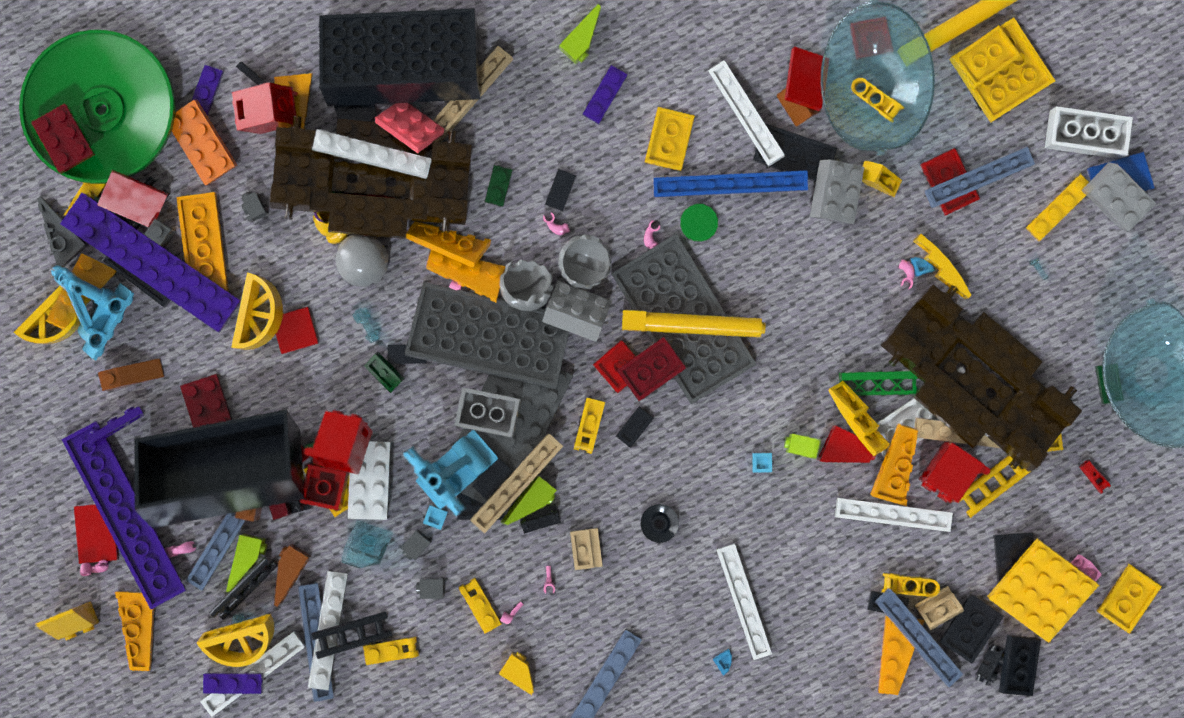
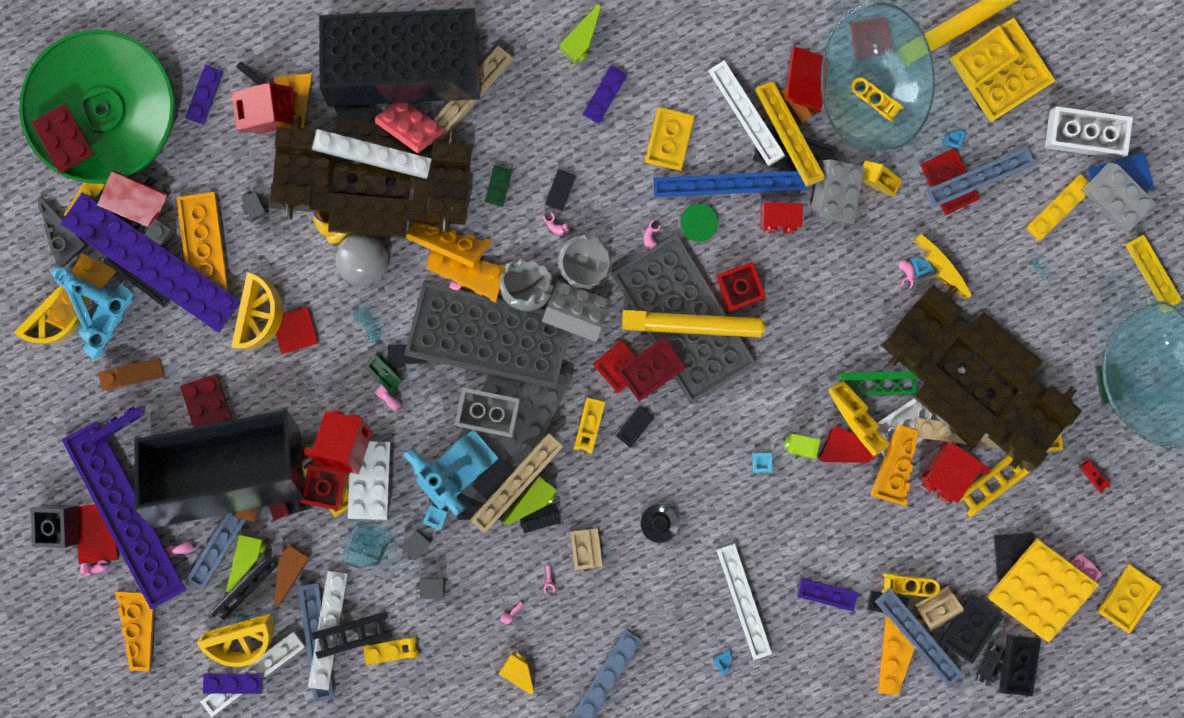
(54, 526): none -> black brick
(69, 622): yellow slope -> none
(202, 143): orange plate -> none
(393, 403): none -> bright pink arm
(480, 606): yellow plate -> none
(740, 286): none -> red brick
(781, 217): none -> red brick
(789, 134): none -> yellow plate
(827, 594): none -> dark purple plate
(893, 514): white plate -> none
(954, 139): none -> dark azure tile
(1152, 270): none -> yellow plate

